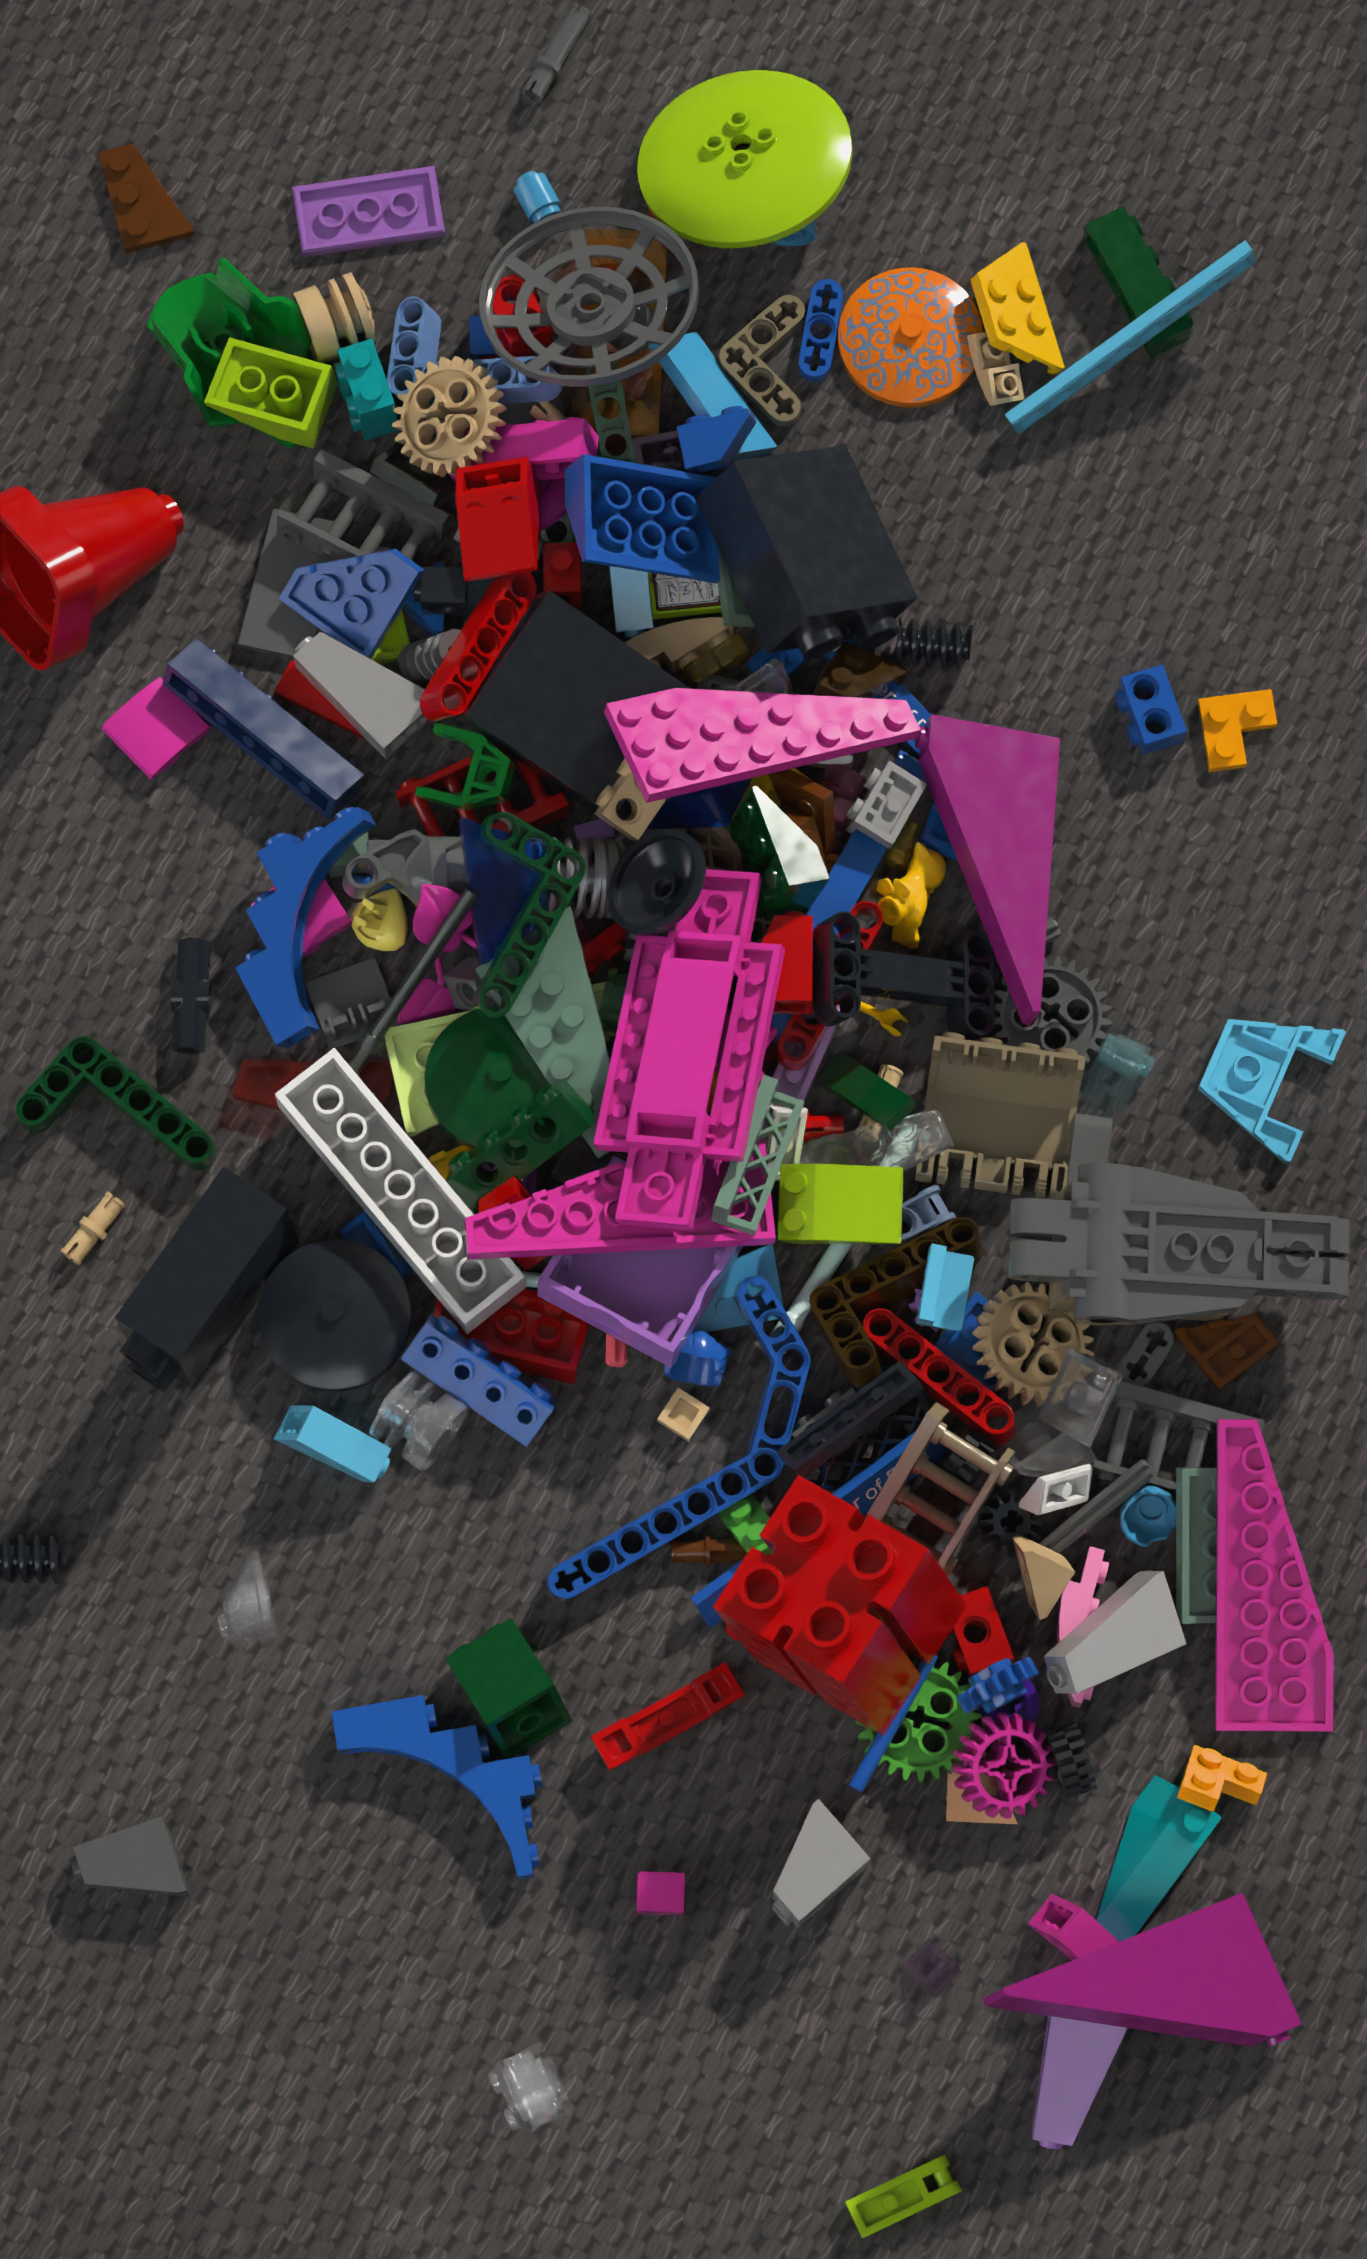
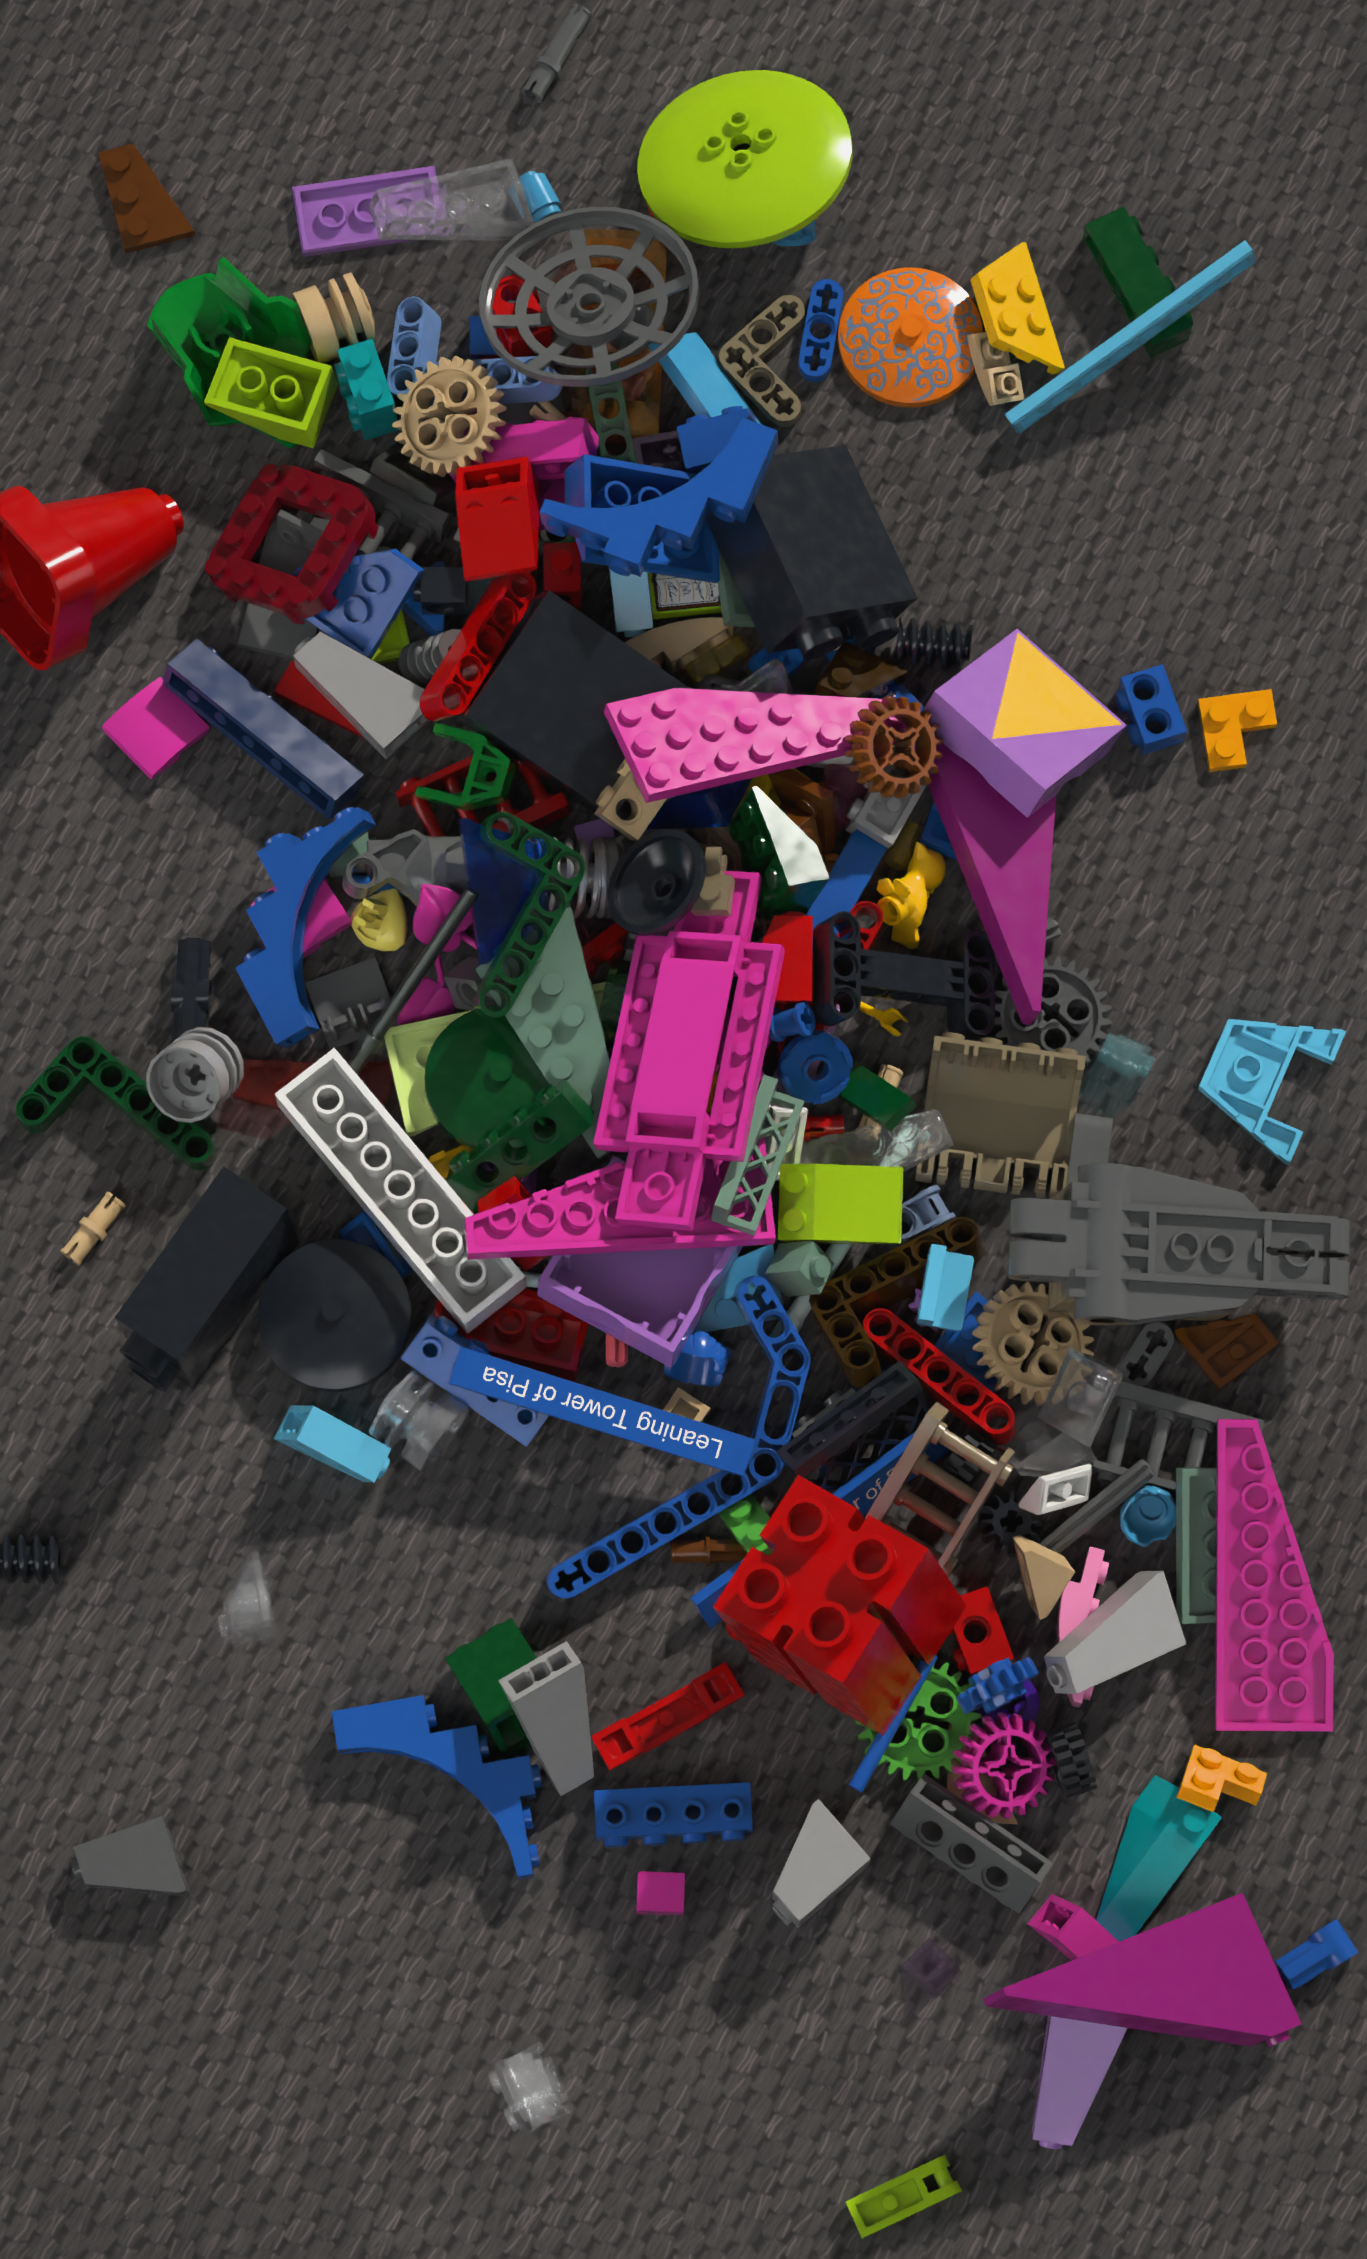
(195, 1074): none -> light grey wheel
(311, 591): none -> dark red plate
(457, 205): none -> clear wedge
(554, 1715): none -> light grey slope
(601, 1411): none -> blue tile
(673, 1812): none -> blue brick
(678, 516): none -> blue arch
(717, 889): none -> dark tan plate
(792, 1022): none -> blue bush
(799, 1268): none -> sand green brick
(807, 1049): none -> blue tile
(915, 762): none -> dark orange gear
(971, 1843): none -> dark grey brick
(1022, 722): none -> medium lavender tile
(1322, 1951): none -> blue piece

